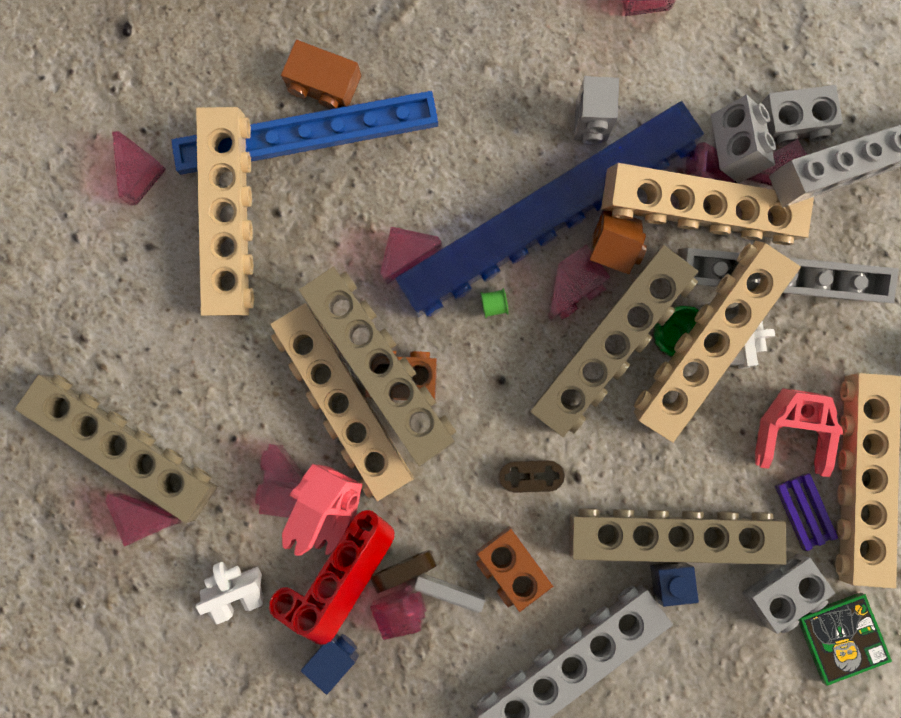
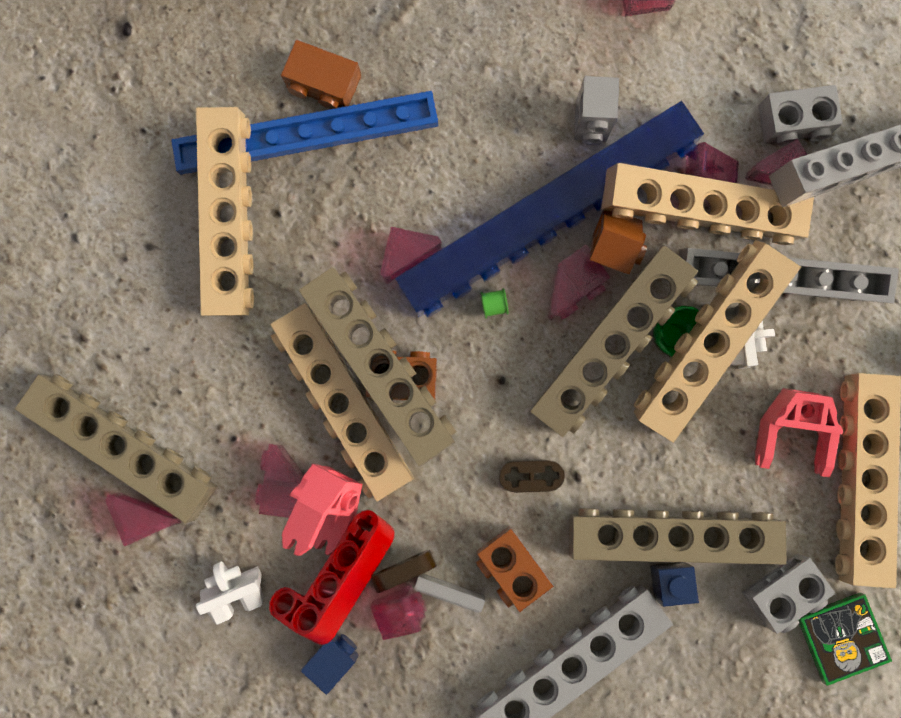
(134, 169): clear pink slope -> none
(743, 139): light grey brick -> none
(818, 506): dark purple tile -> none

